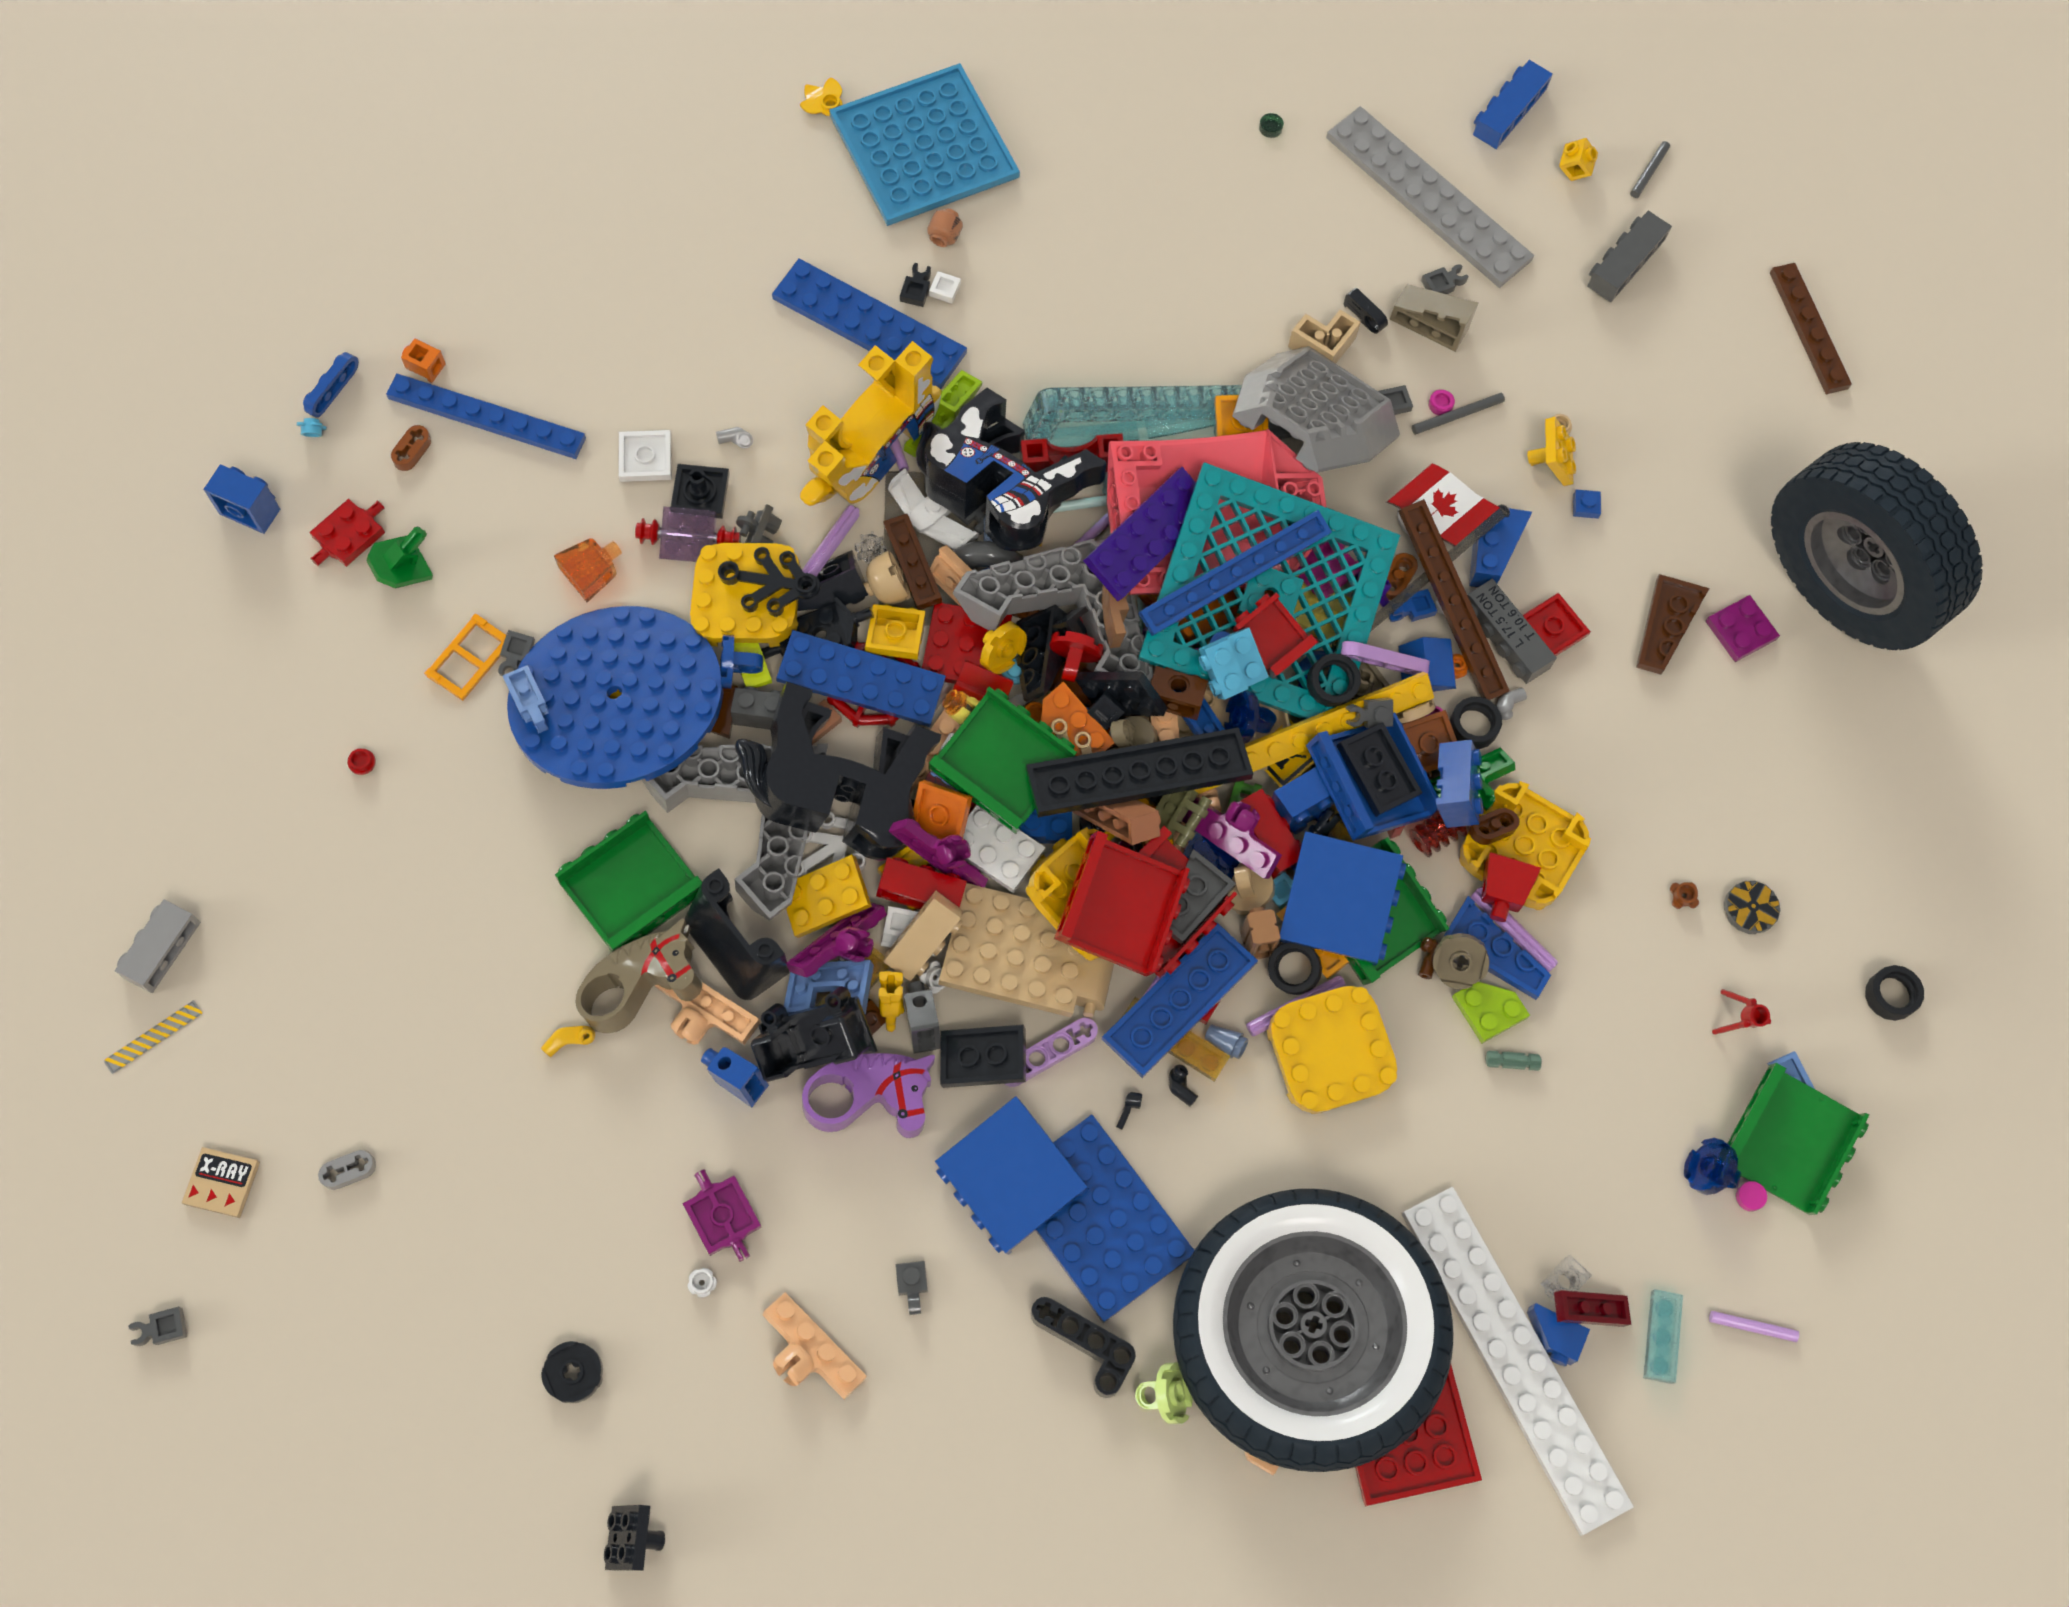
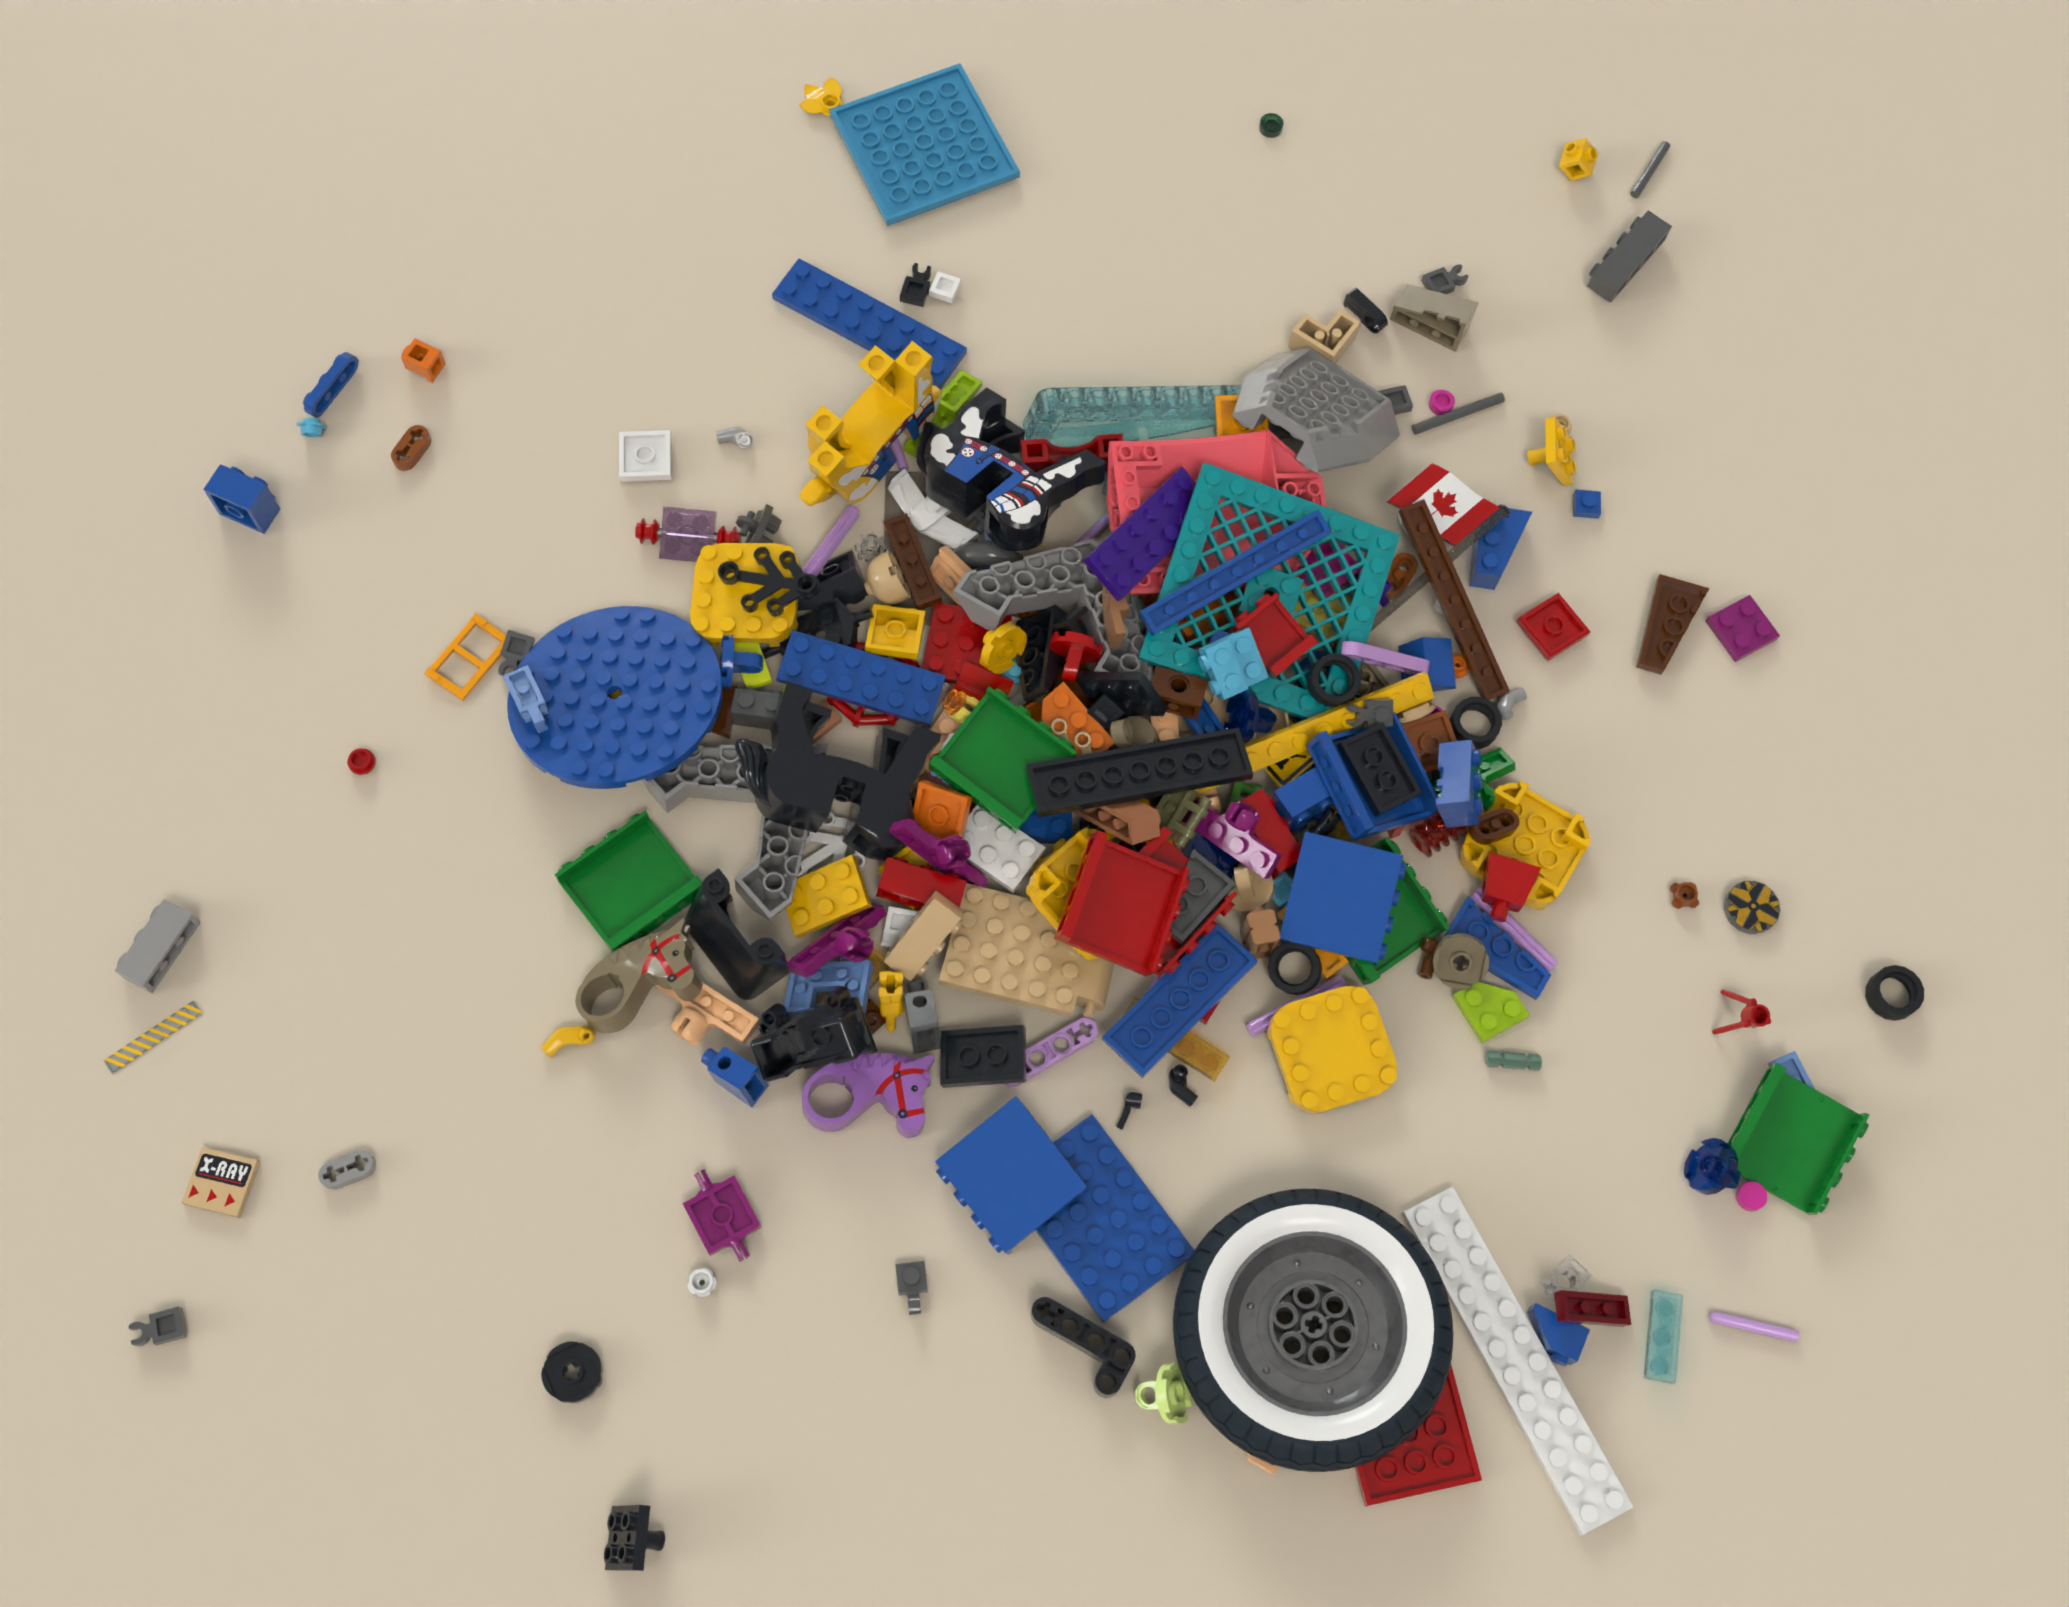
(347, 532): red plate -> none
(399, 560): green piece -> none
(486, 416): blue plate -> none
(588, 566): clear orange torso -> none
(700, 488): black plate -> none
(810, 1350): light nougat plate -> none
(927, 977): white plate -> none
(944, 227): nougat head -> none
(1082, 503): light aqua bar -> none
(1227, 1040): sand blue cone -> none
(1417, 607): blue plate -> none
(1430, 197): light grey plate -> none
(1510, 632): dark grey brick -> none
(1512, 104): blue brick -> none
(1810, 328): reddish brown plate -> none
(1876, 545): black wheel -> none

